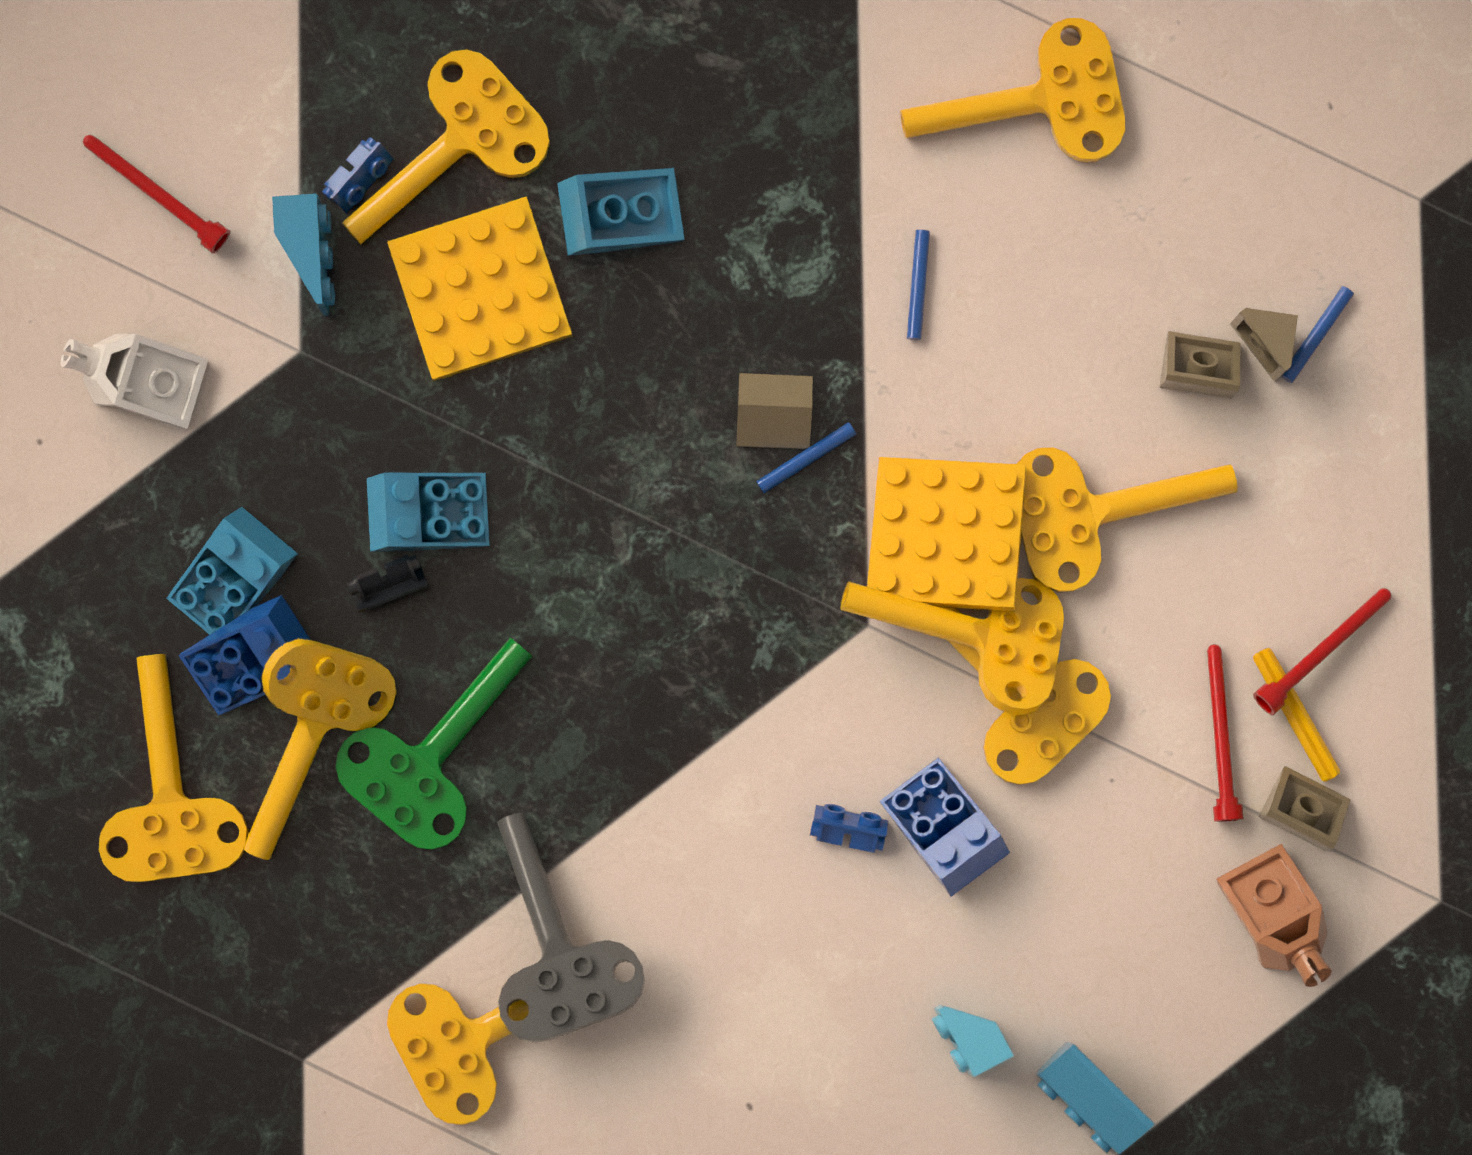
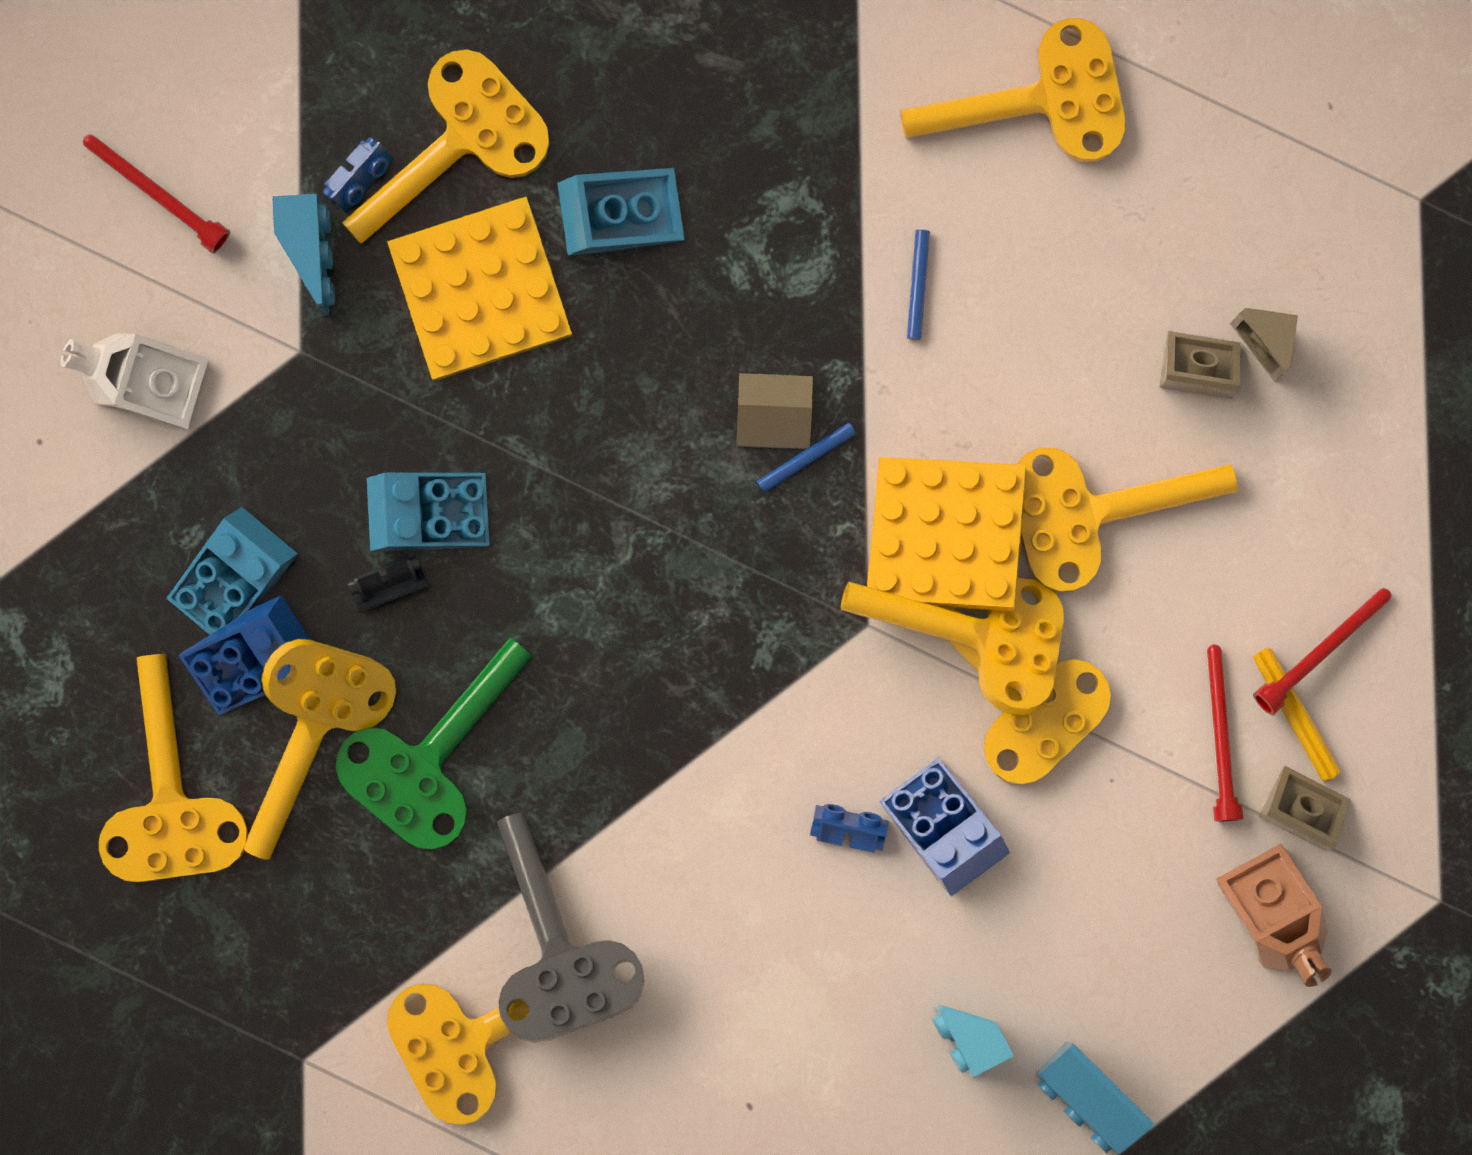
(1318, 333): blue bar -> none

